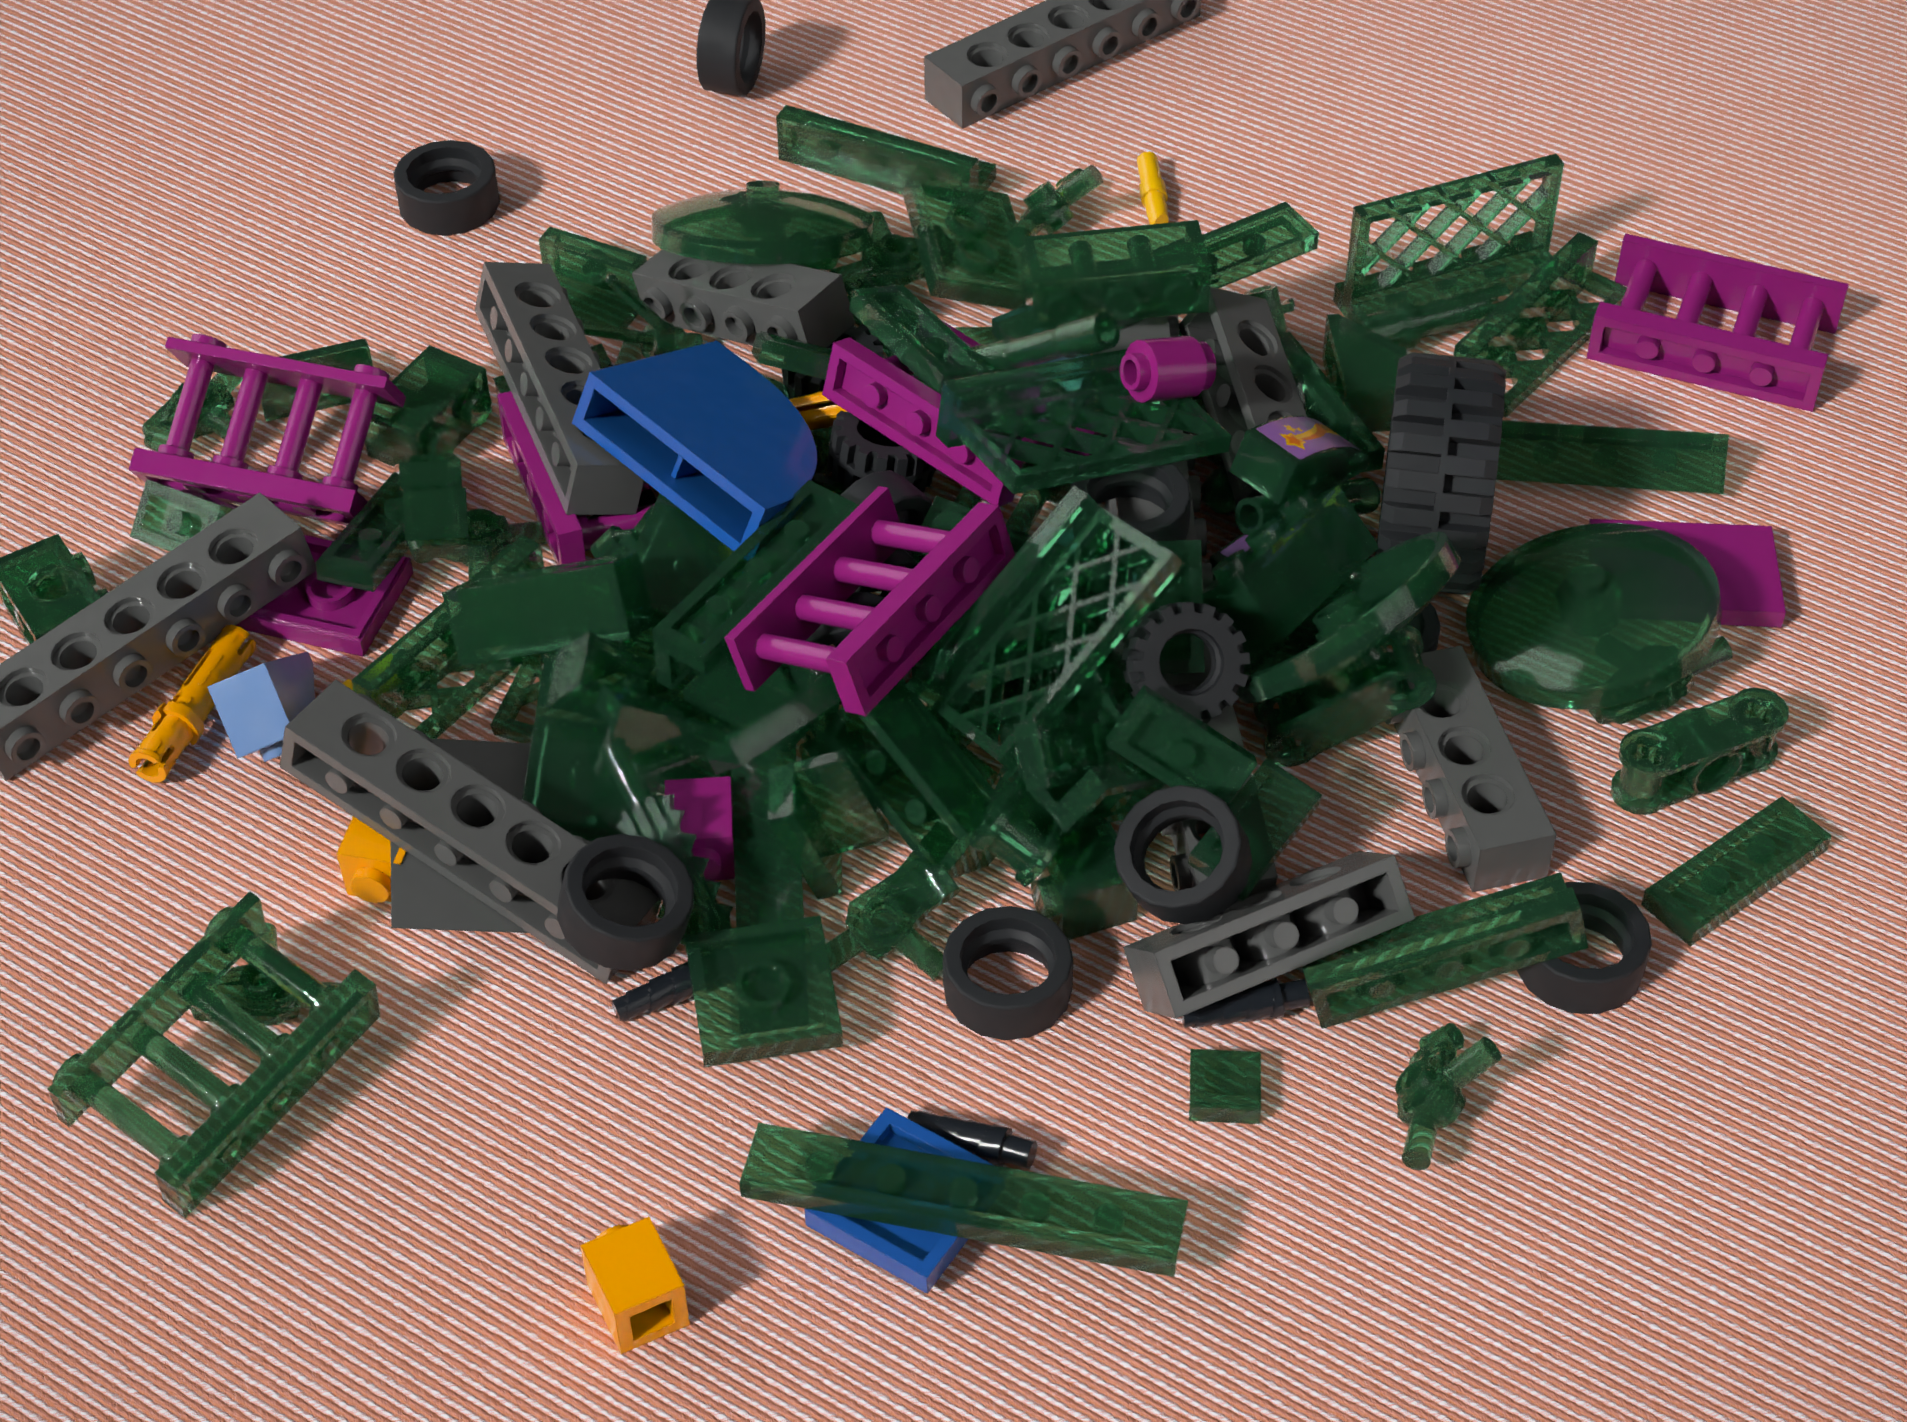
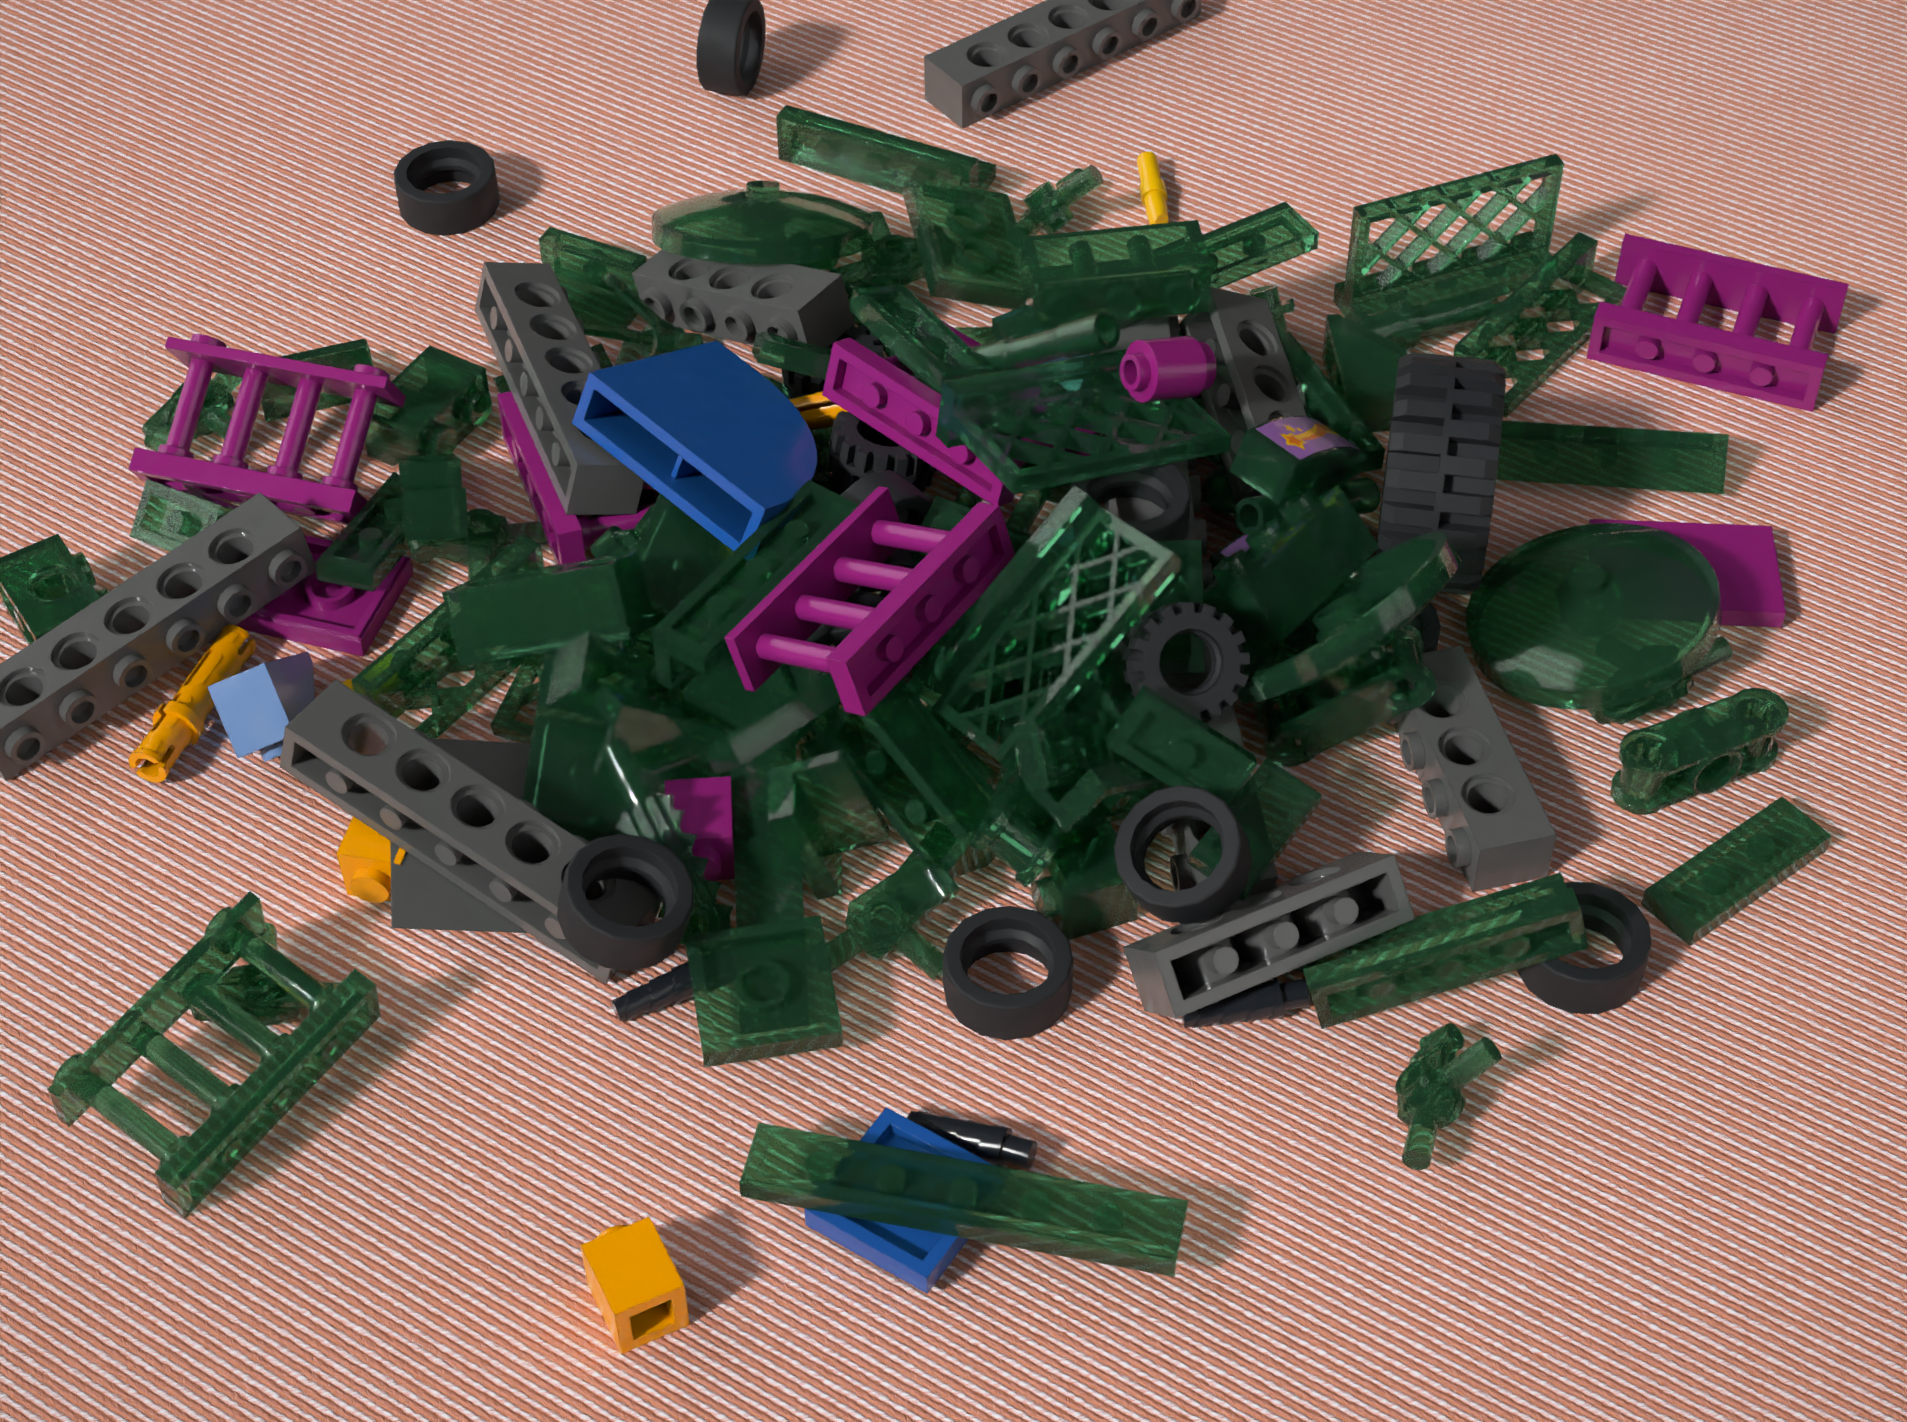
(1225, 1086): clear green tile -> none

